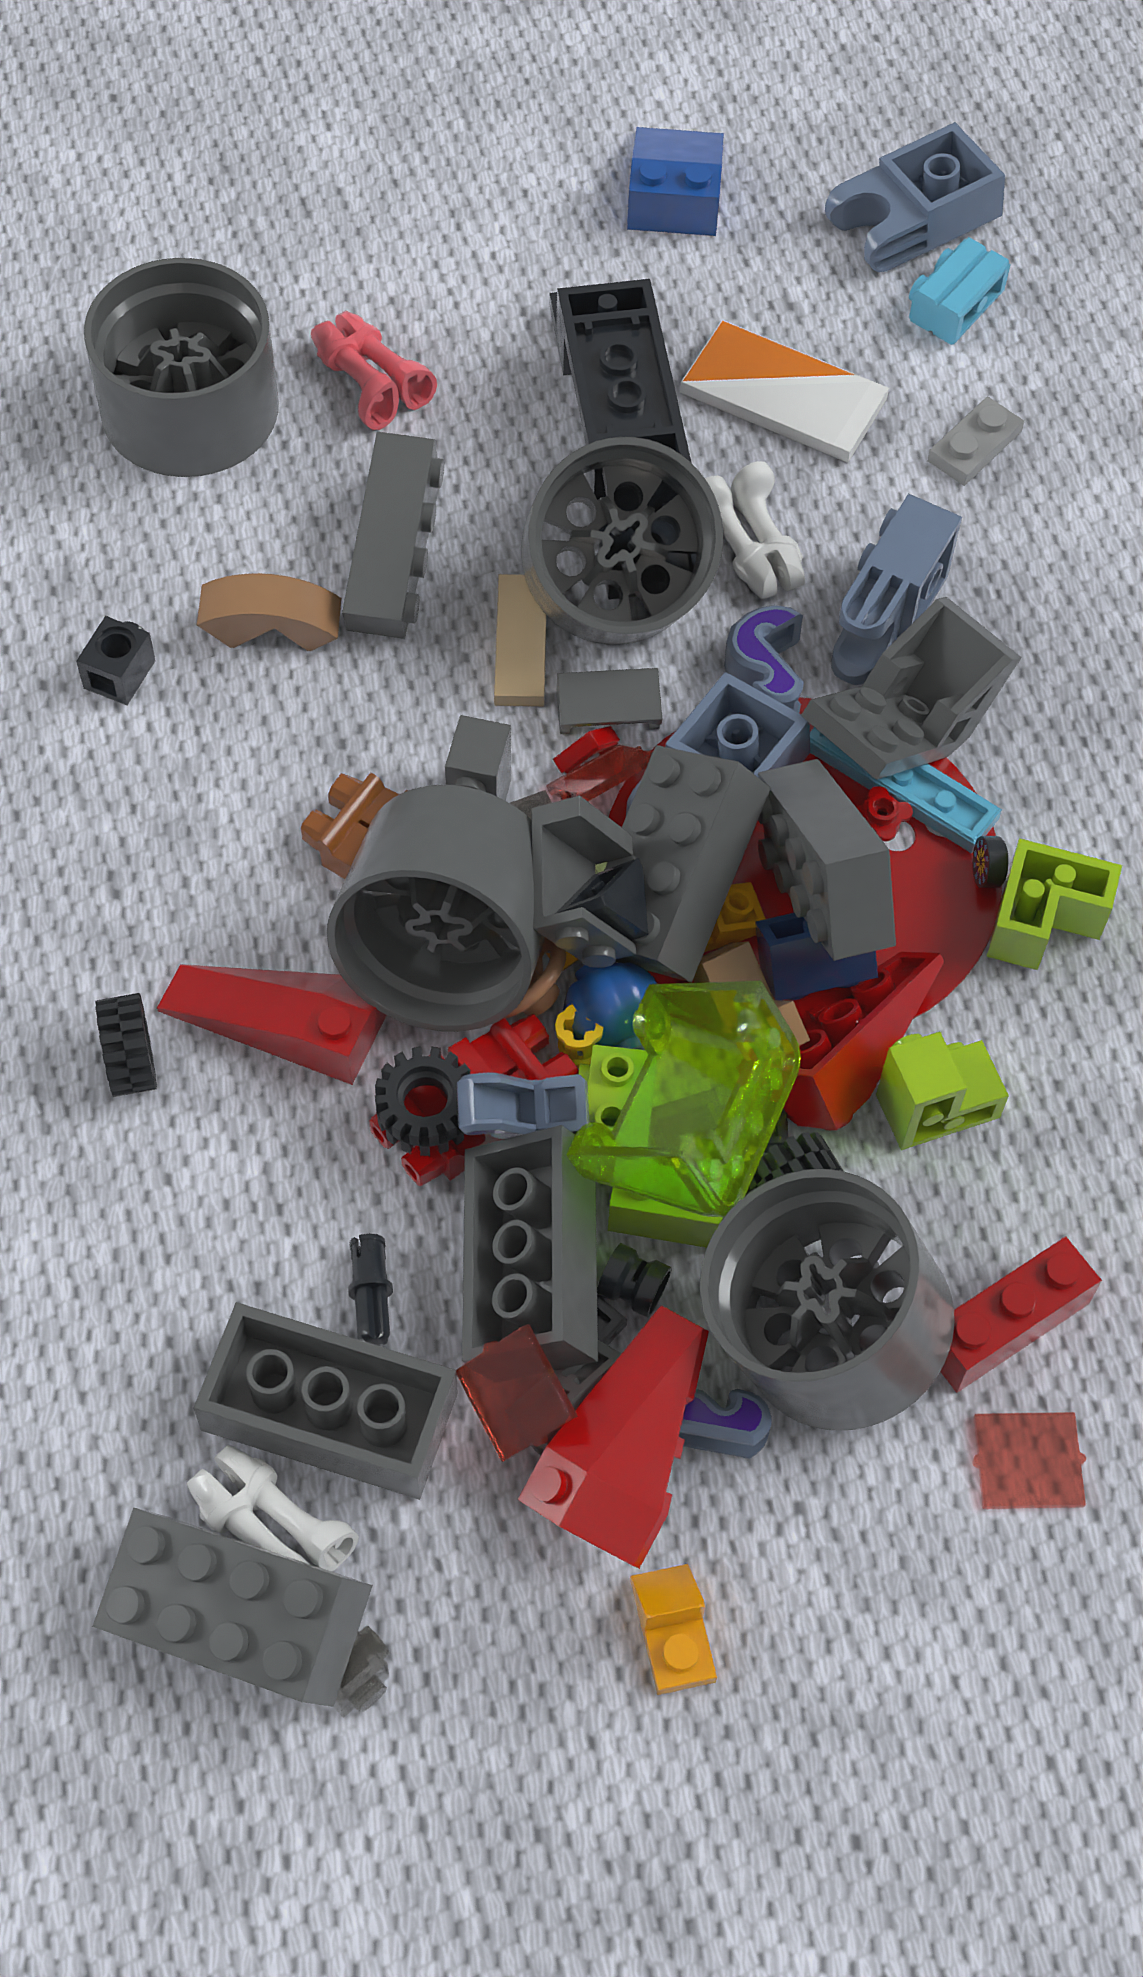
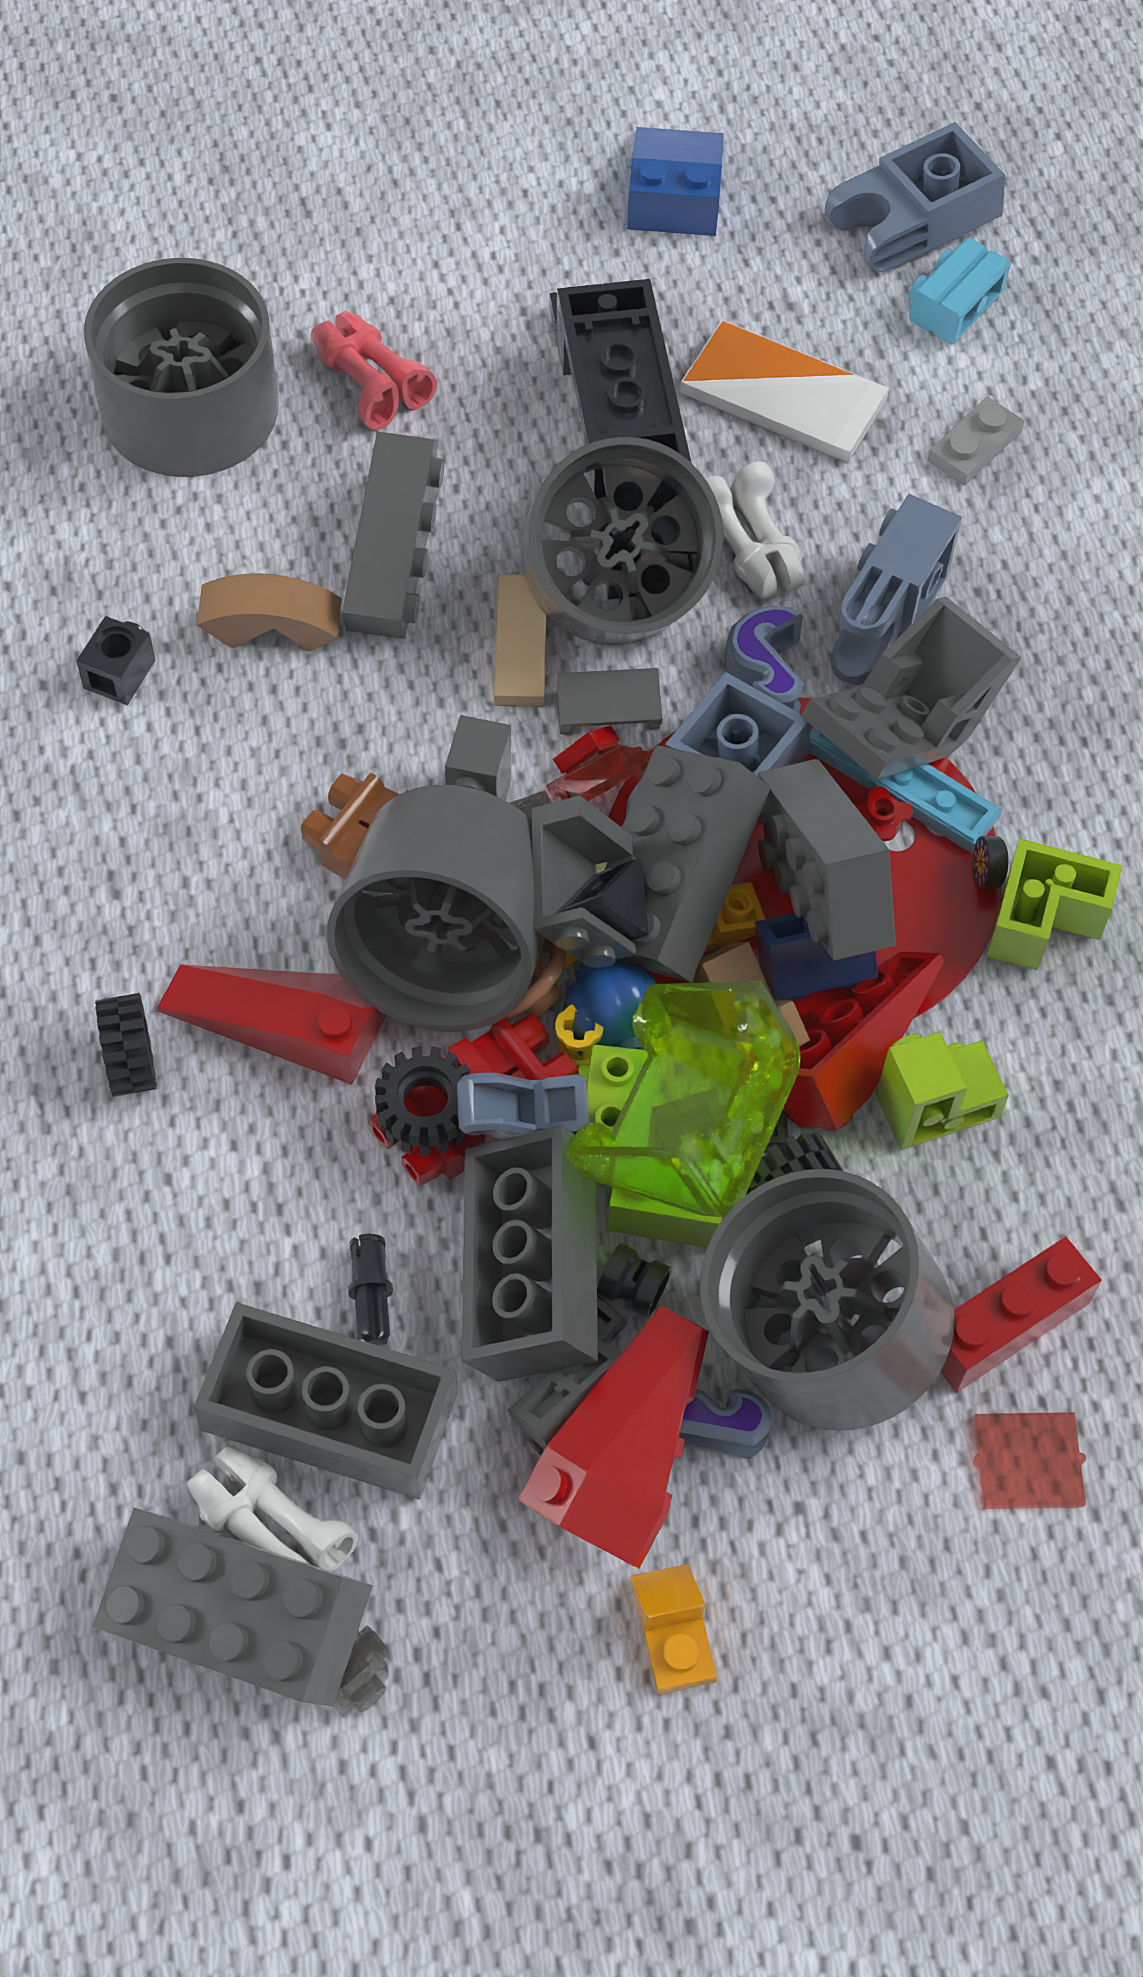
(515, 1393): clear red piece -> none

